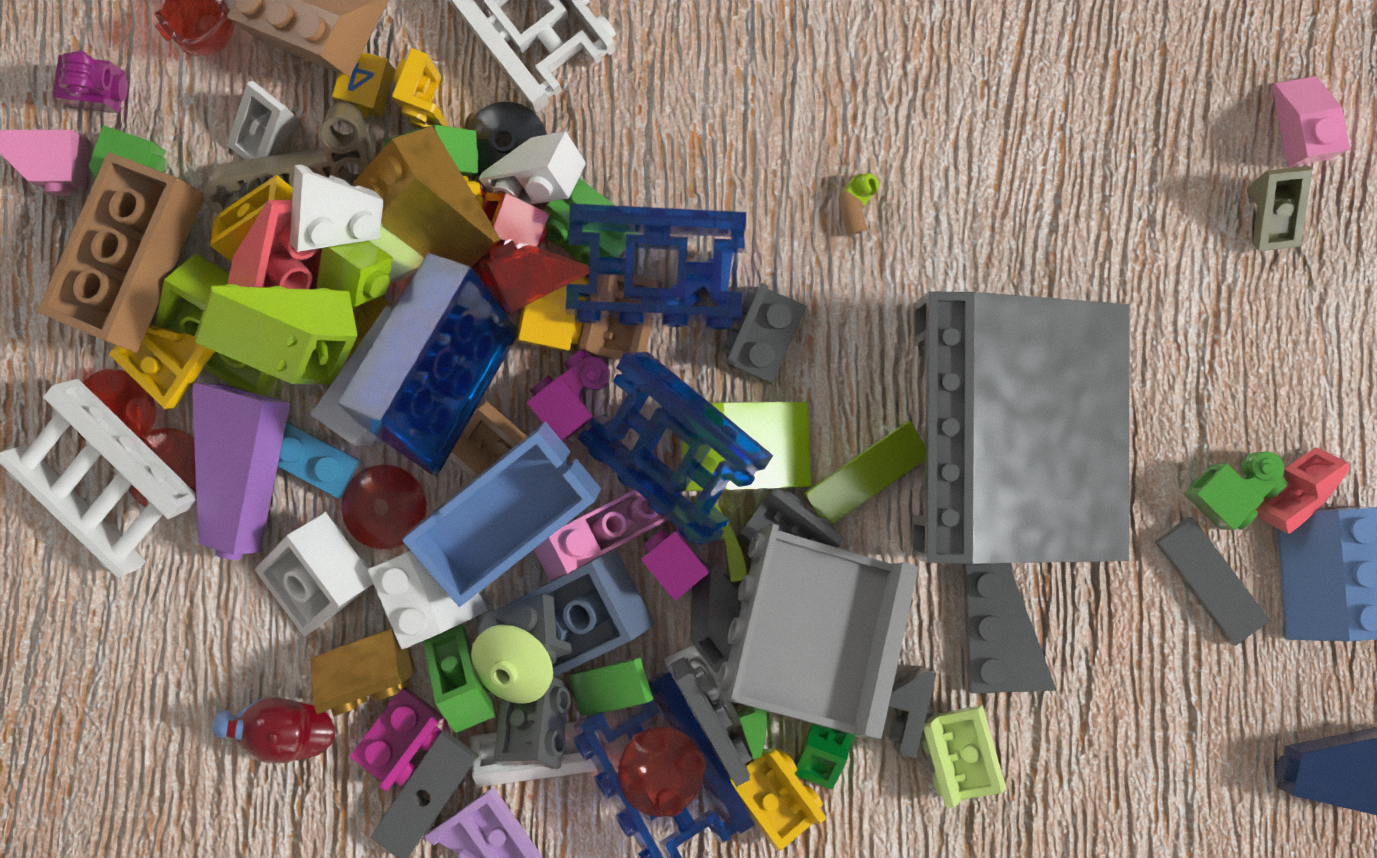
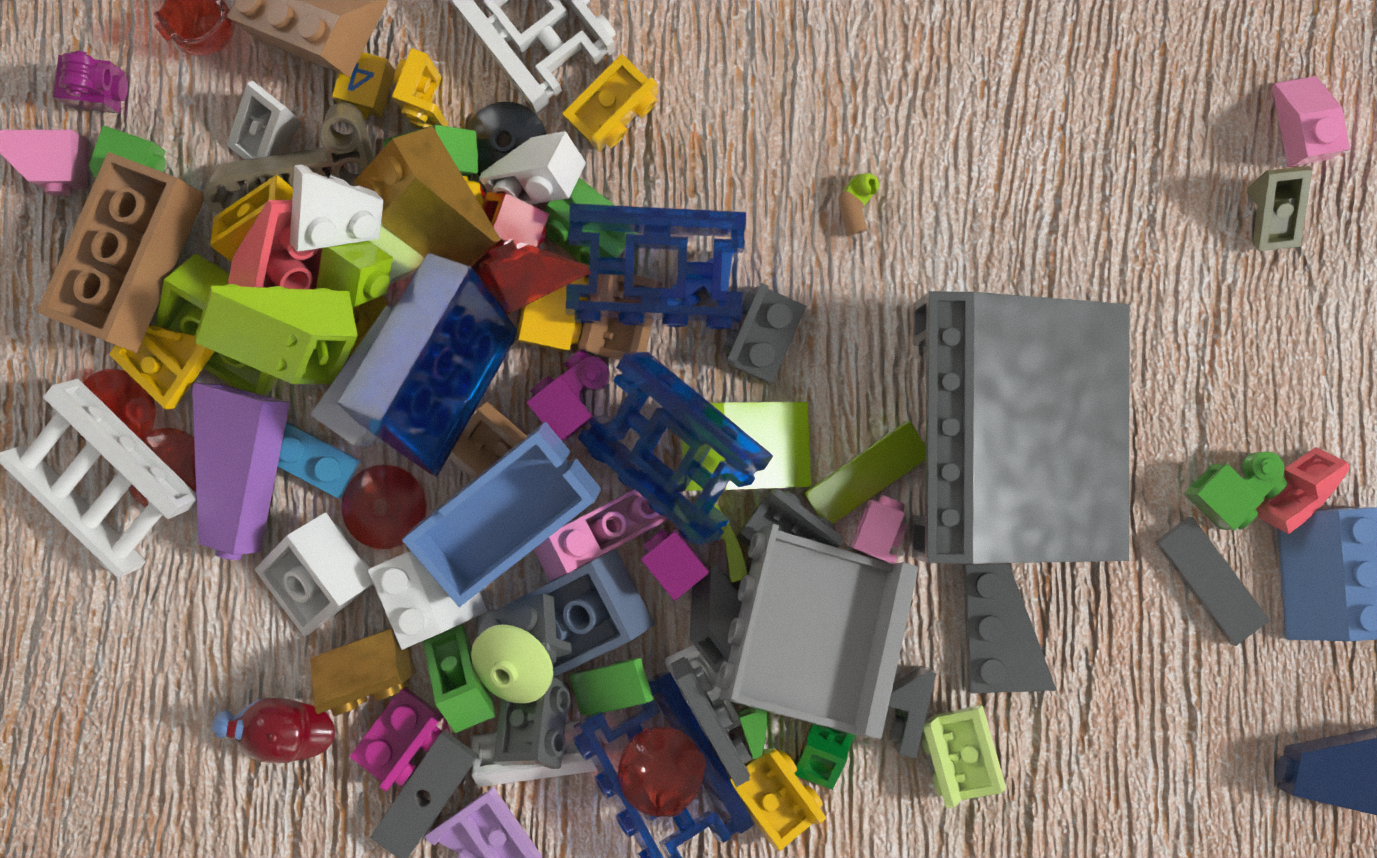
(612, 103): none -> yellow bracket
(880, 528): none -> bright pink brick

